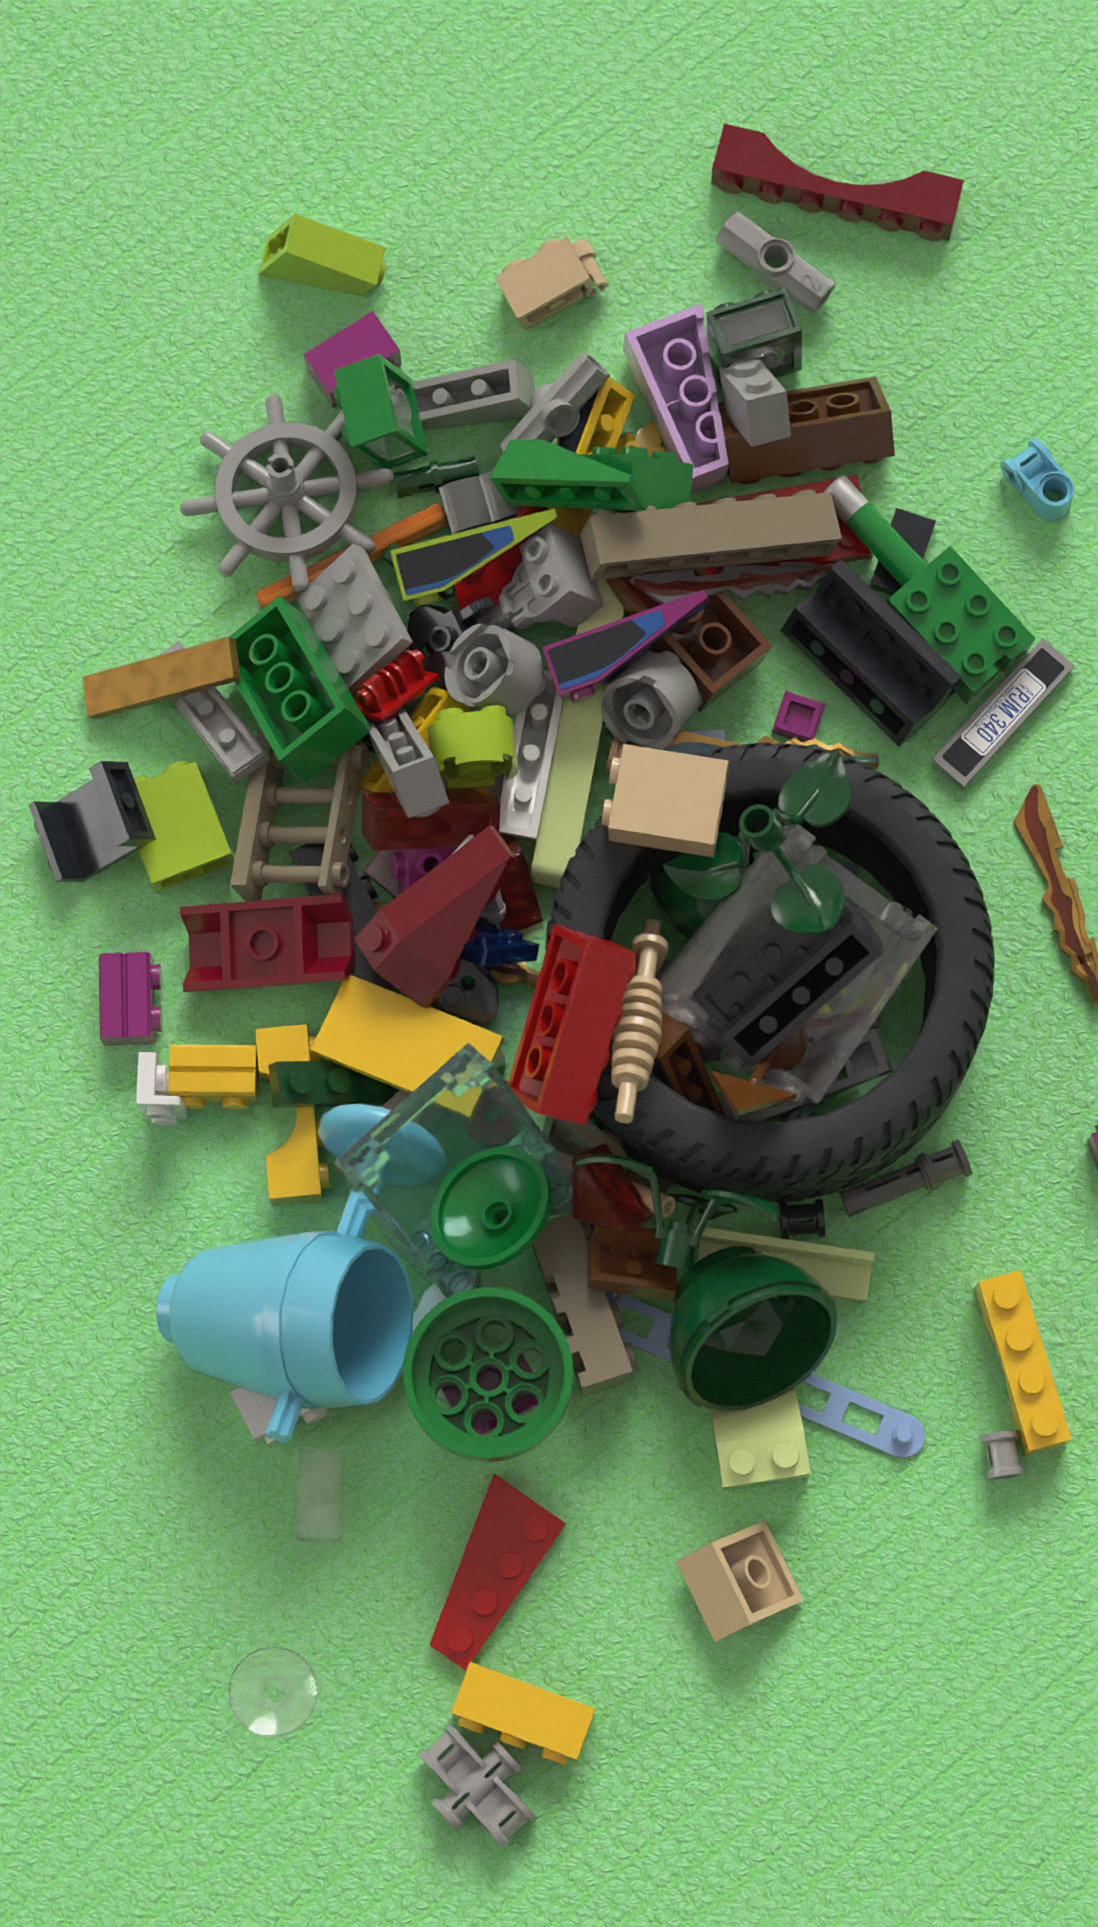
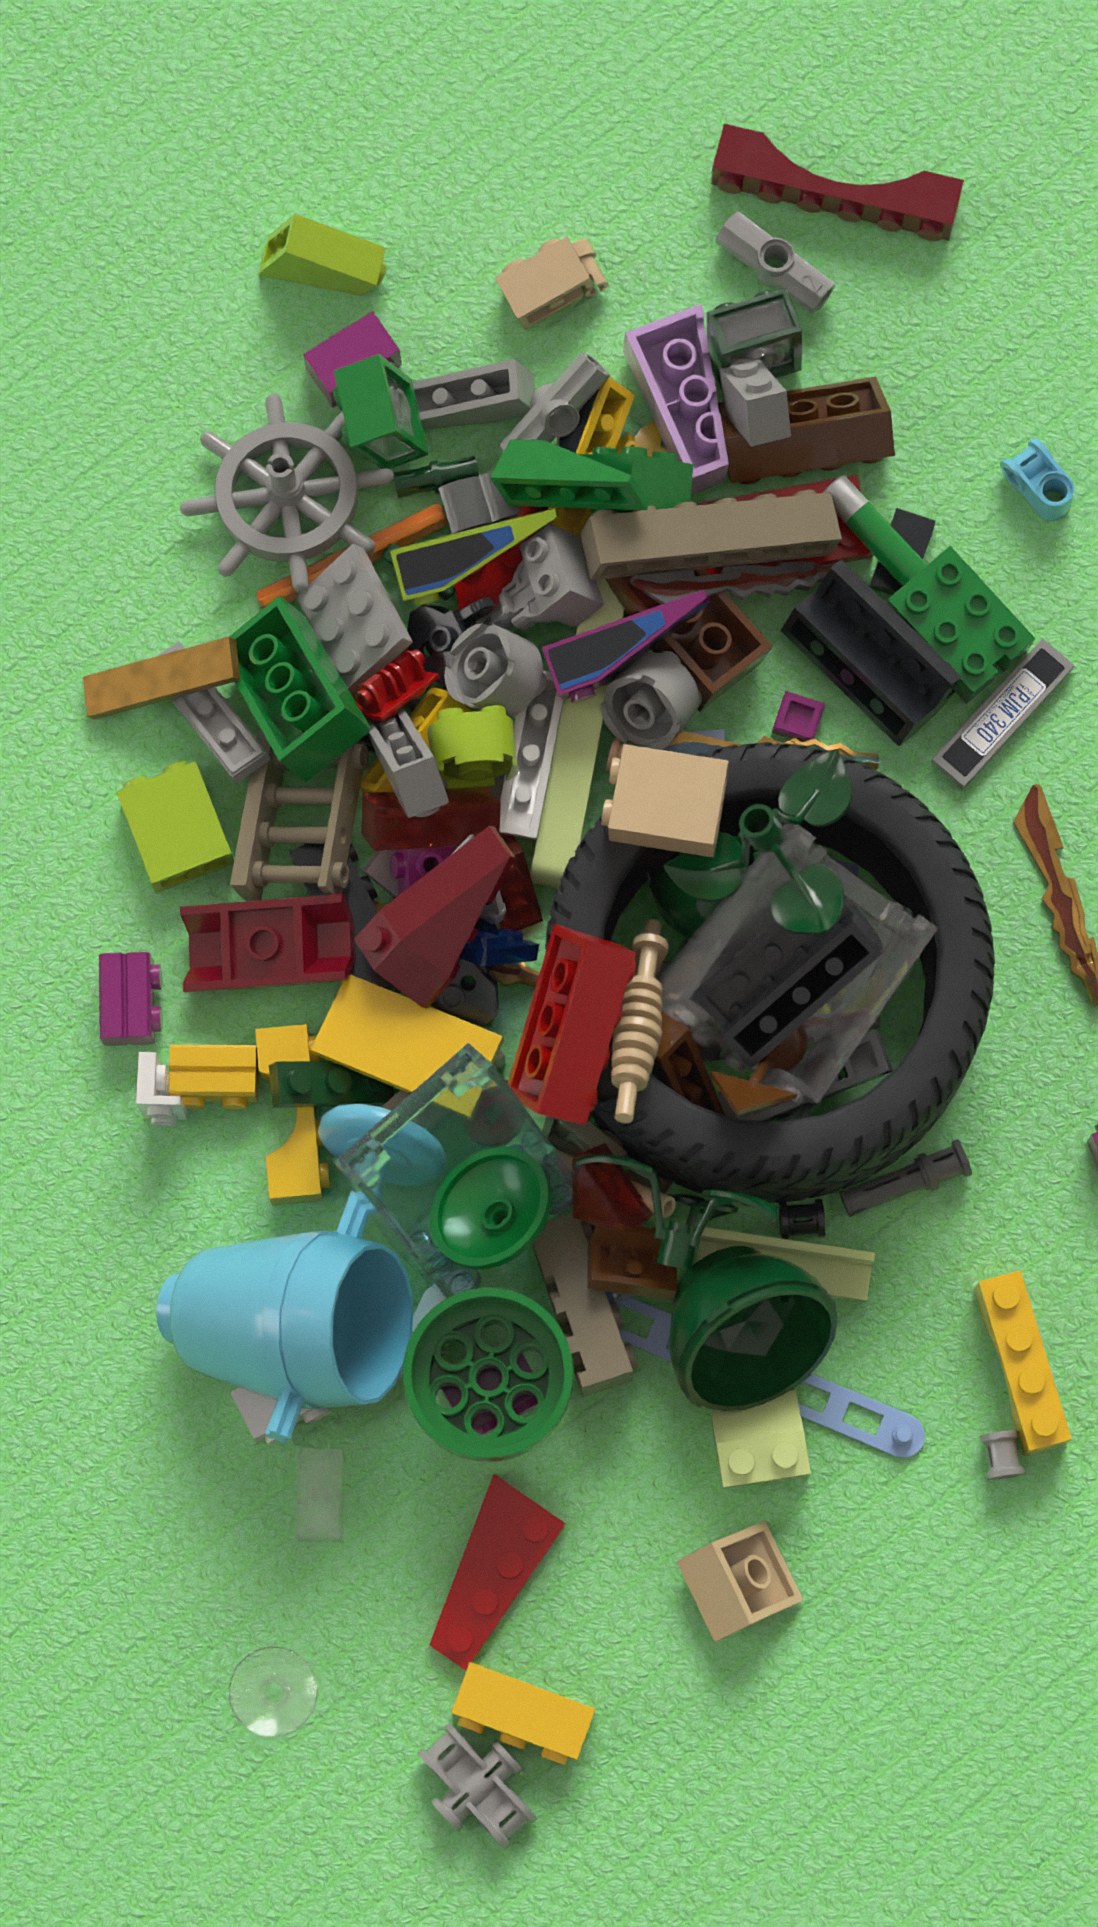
(93, 824): black panel -> none

